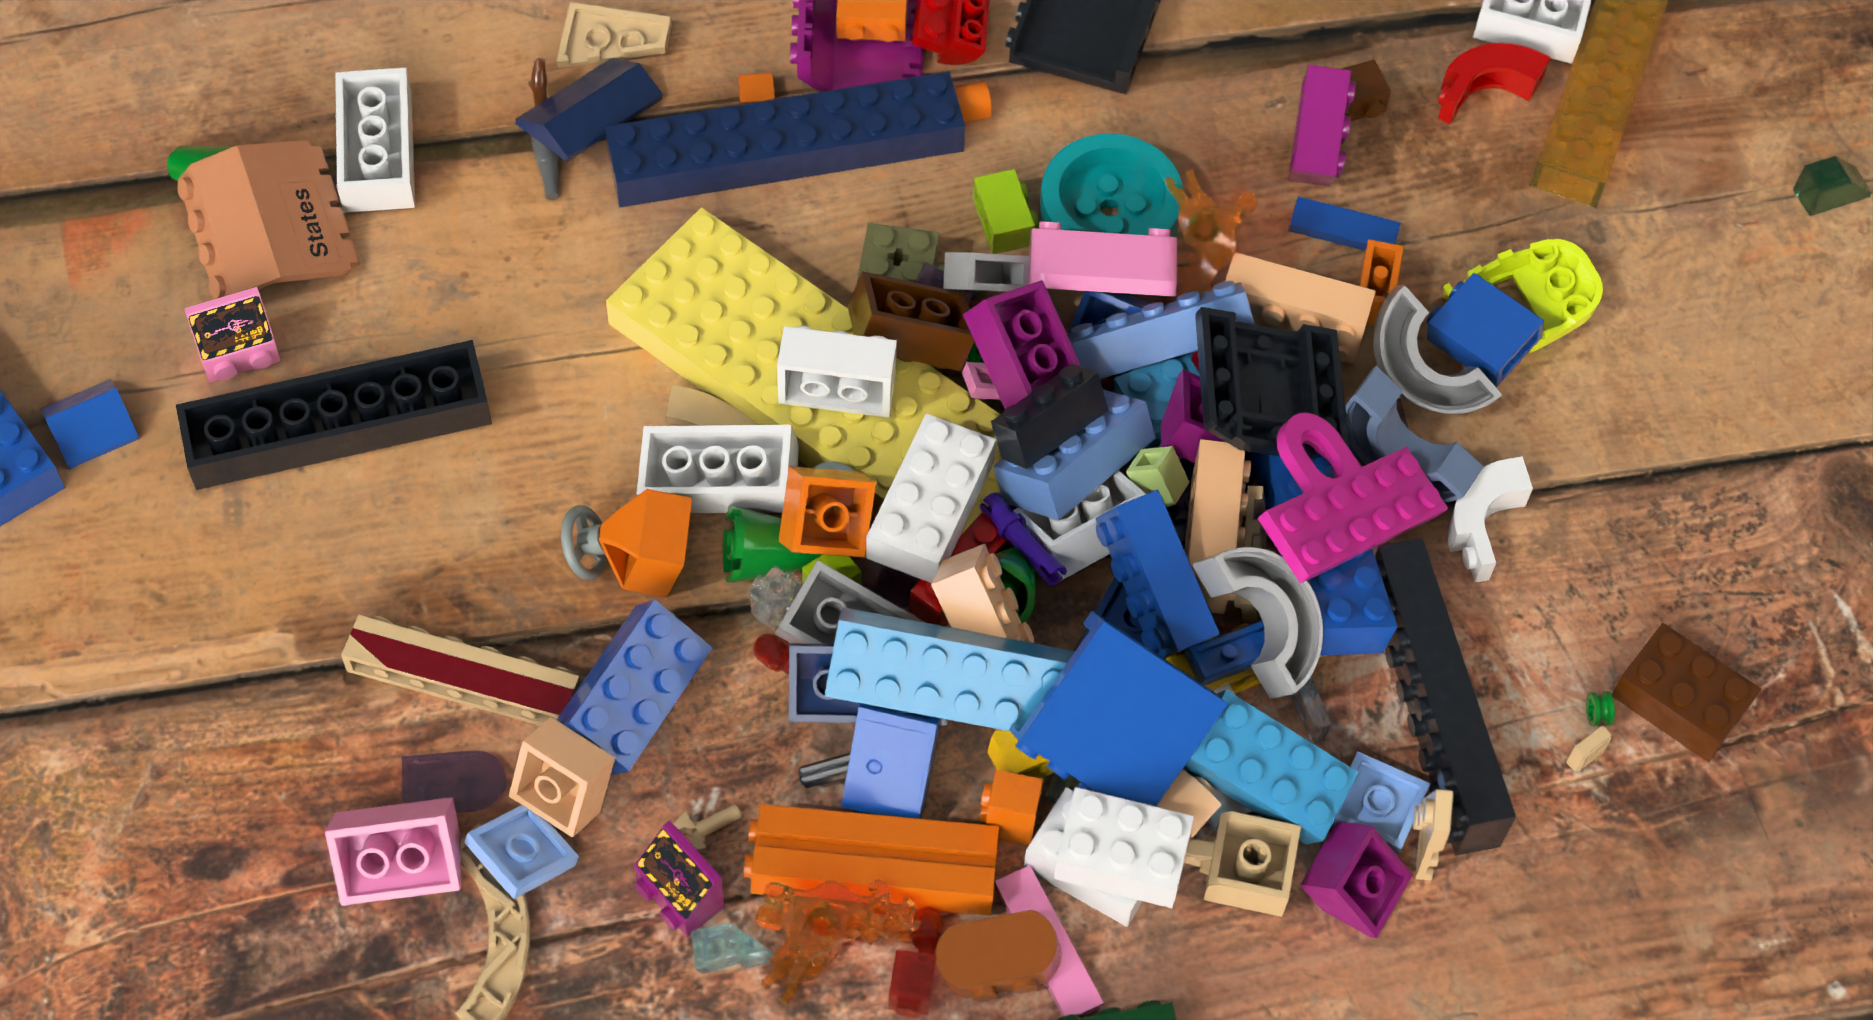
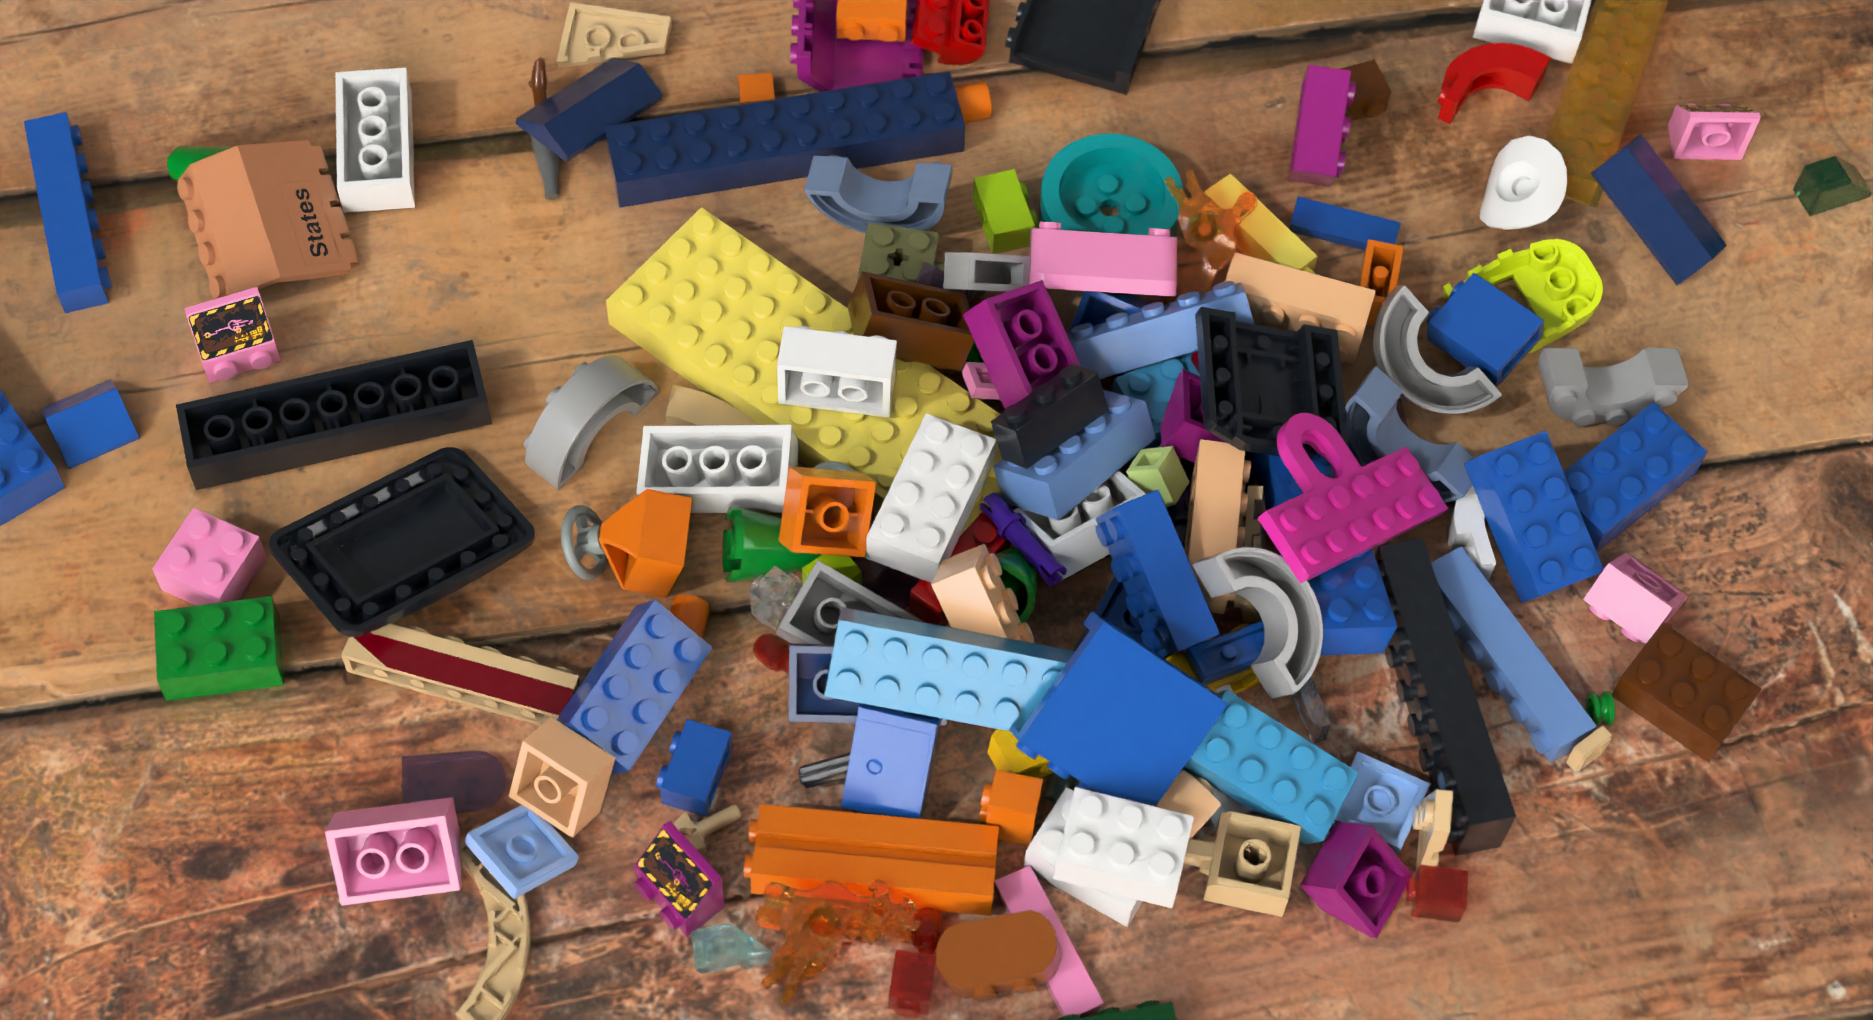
(66, 212): none -> blue brick
(209, 561): none -> bright pink brick
(218, 648): none -> green brick
(402, 542): none -> black wedge
(578, 413): none -> light grey brick
(692, 612): none -> orange brick
(695, 767): none -> blue brick
(857, 199): none -> sand blue brick
(1261, 232): none -> light yellow brick
(1438, 893): none -> clear red brick
(1510, 658): none -> medium blue brick
(1524, 185): none -> white hat
(1533, 516): none -> blue brick
(1610, 392): none -> light grey brick
(1632, 472): none -> blue brick
(1634, 598): none -> bright pink slope
(1659, 209): none -> dark blue slope
(1711, 131): none -> bright pink slope

